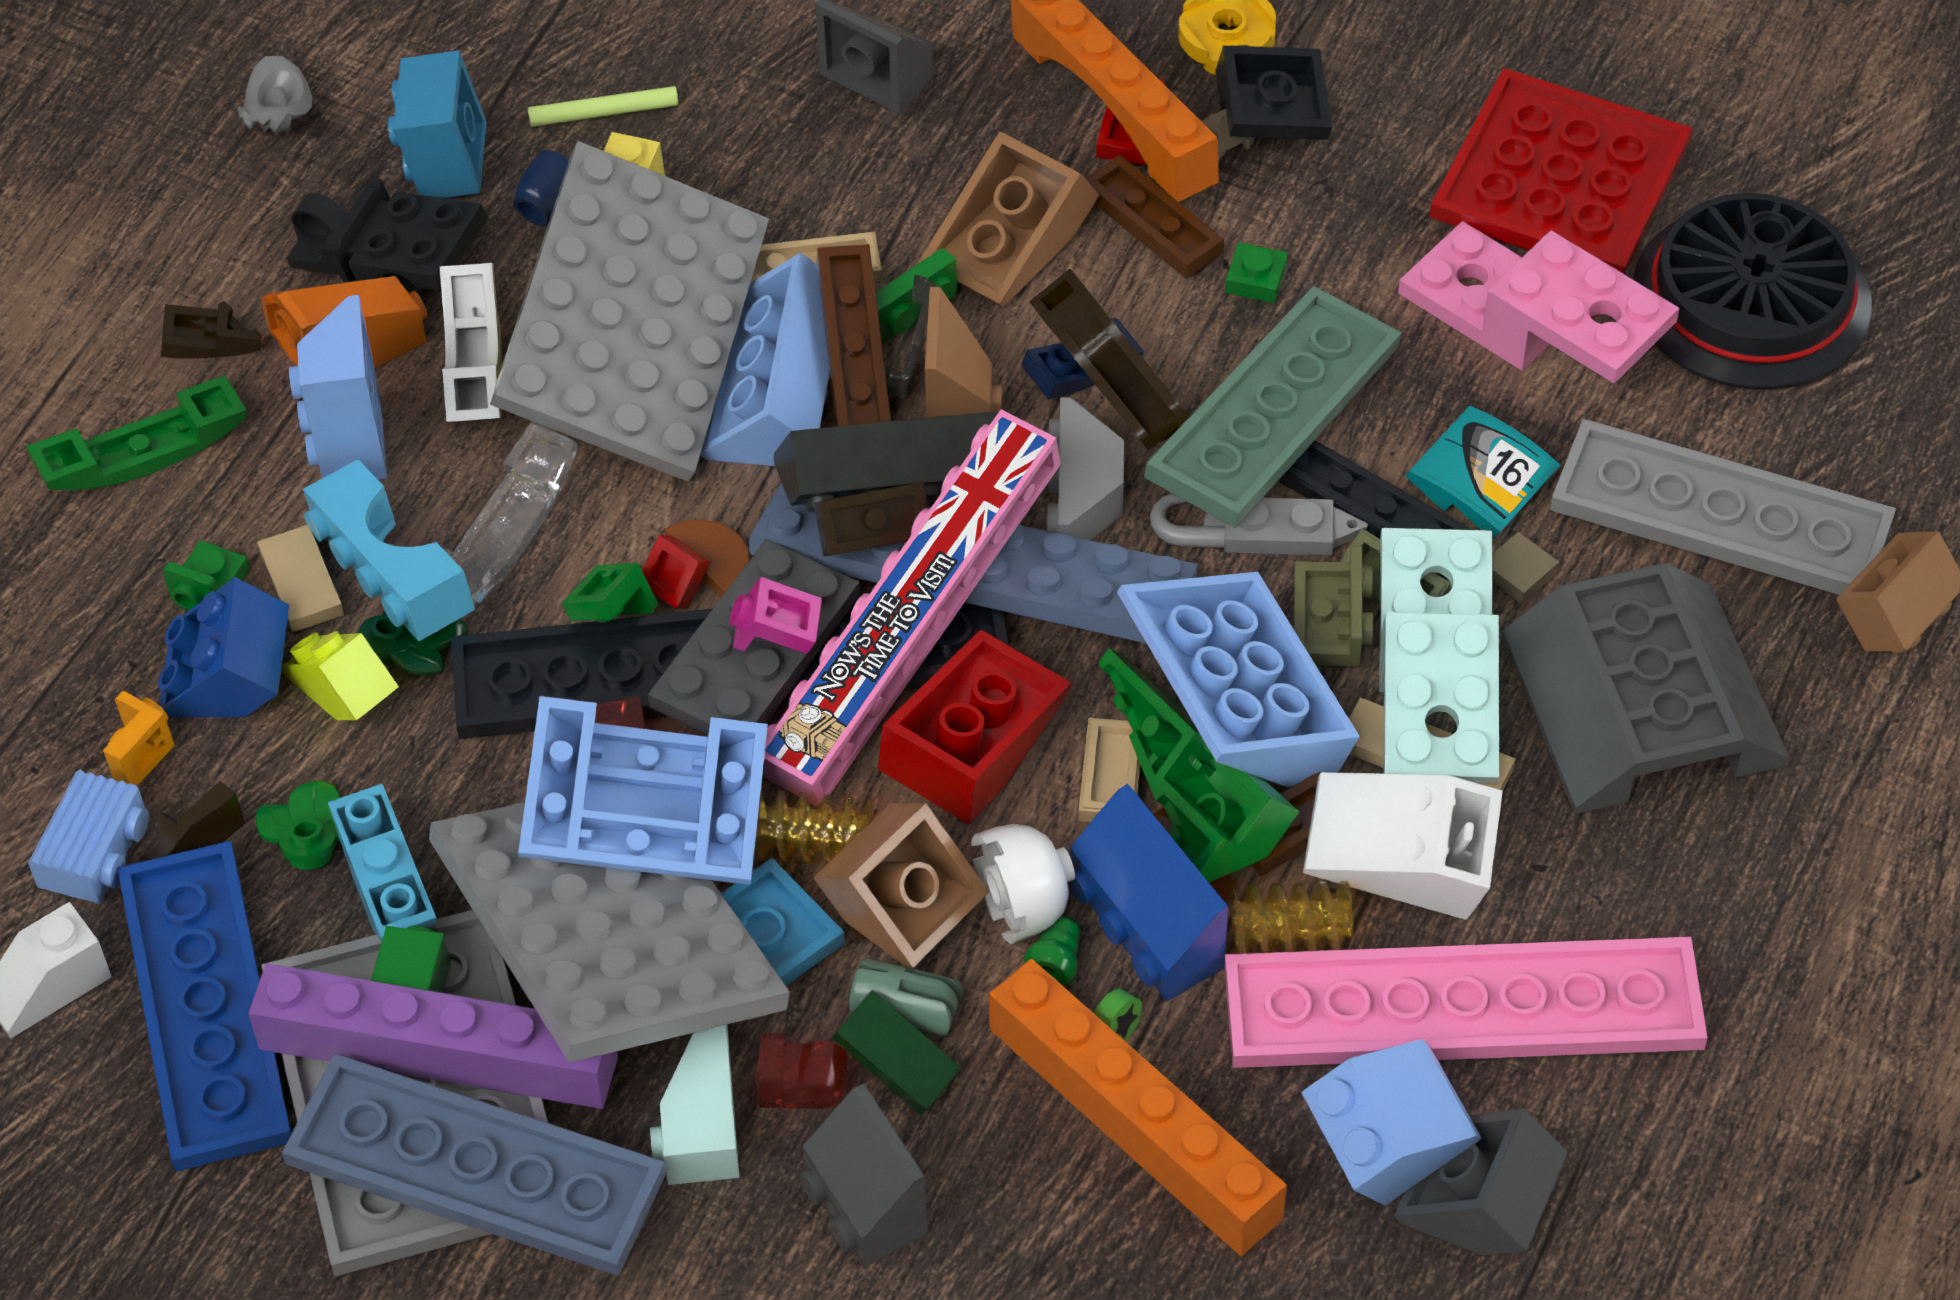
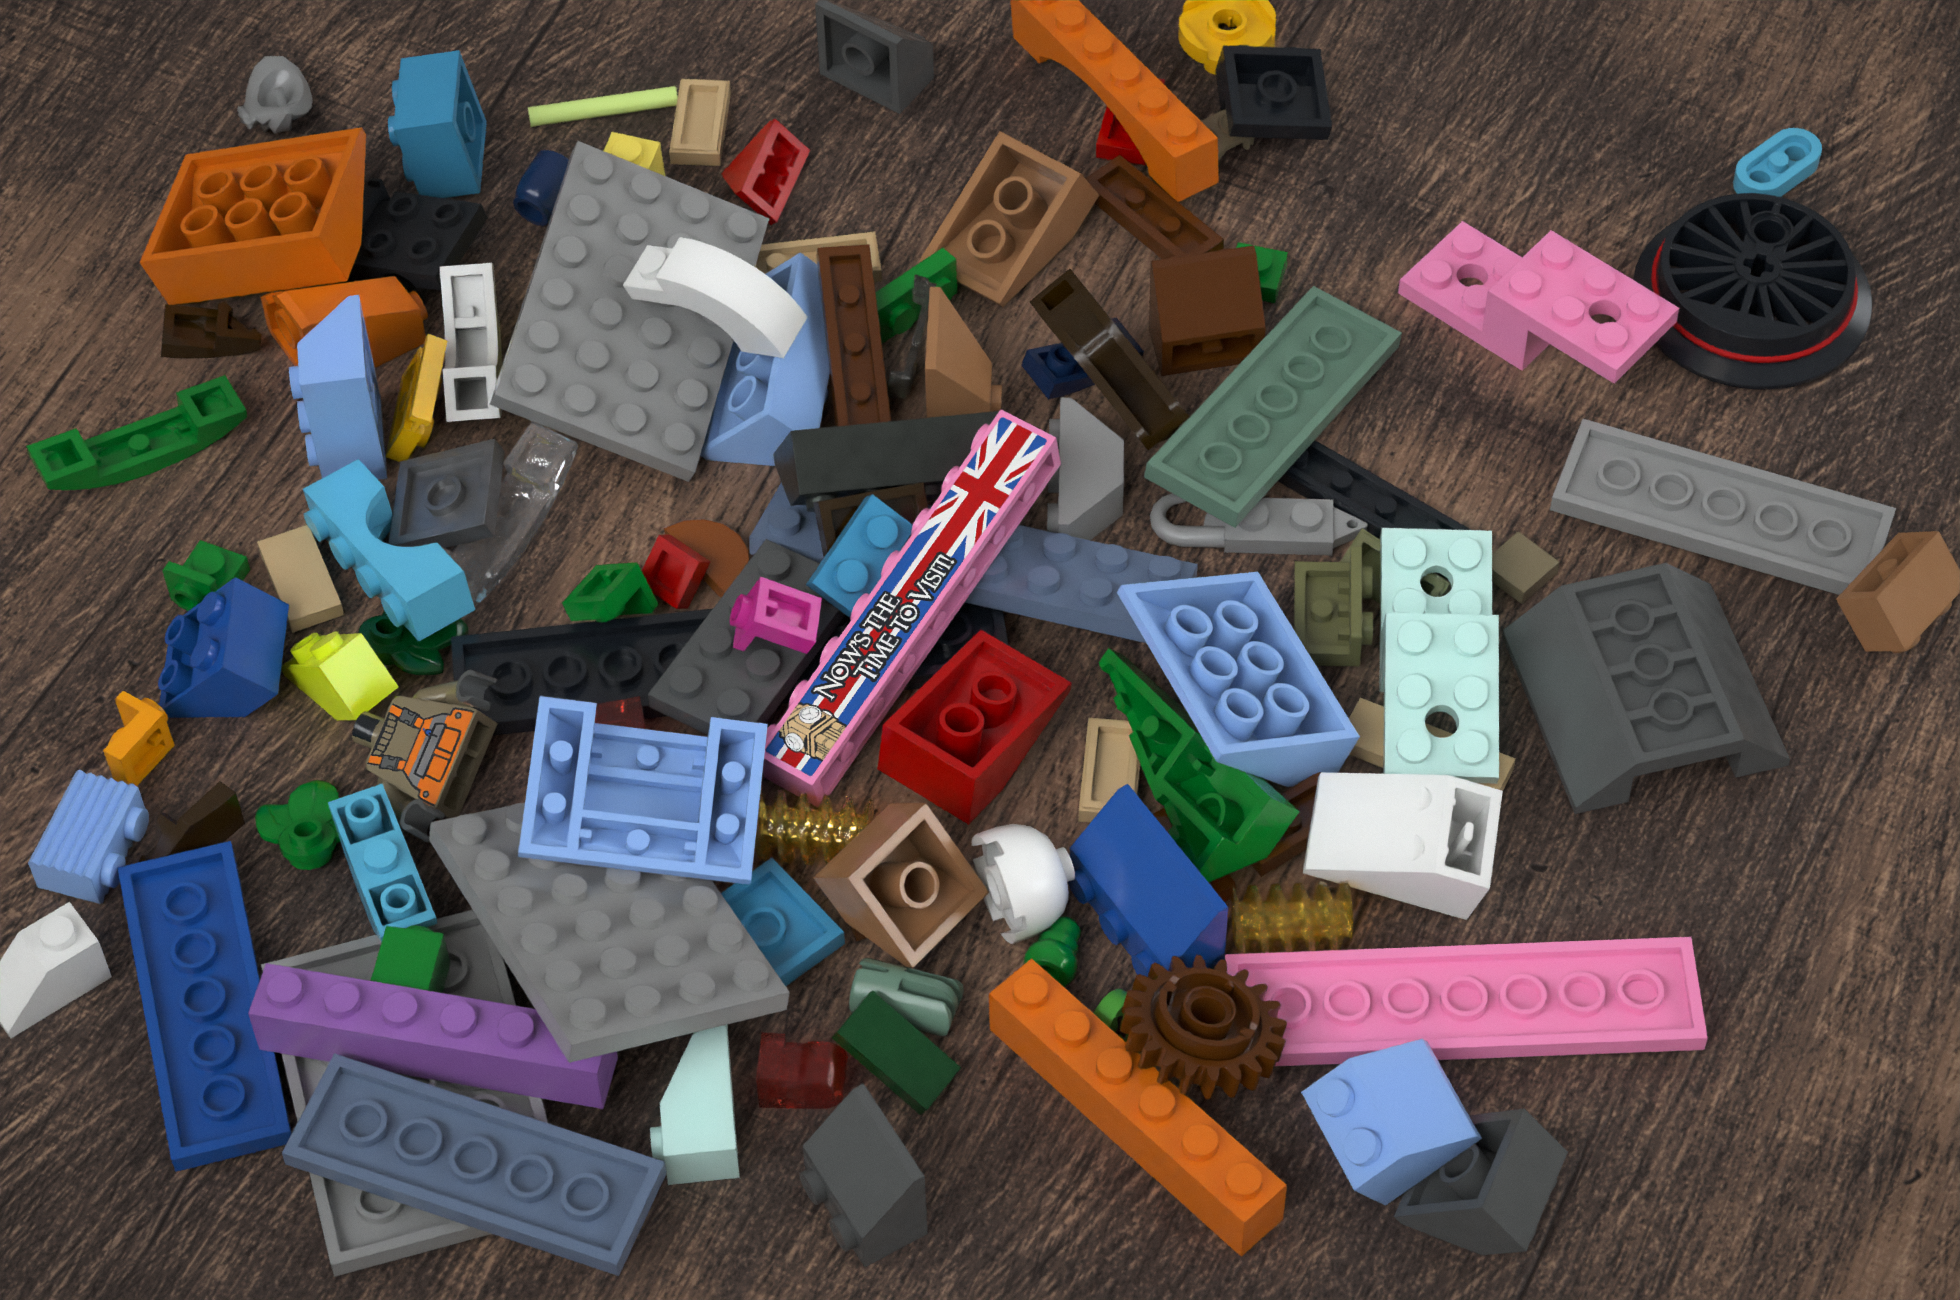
(260, 218): none -> orange slope
(417, 399): none -> yellow plate
(429, 749): none -> torso
(448, 496): none -> flat silver plate
(700, 122): none -> tan tile
(721, 288): none -> white arch
(767, 170): none -> red slope
(859, 554): none -> dark azure plate
(1203, 1026): none -> reddish brown gear
(1205, 309): none -> reddish brown slope
(1482, 470): teal slope -> none
(1561, 165): red plate -> none
(1771, 165): none -> medium azure plate

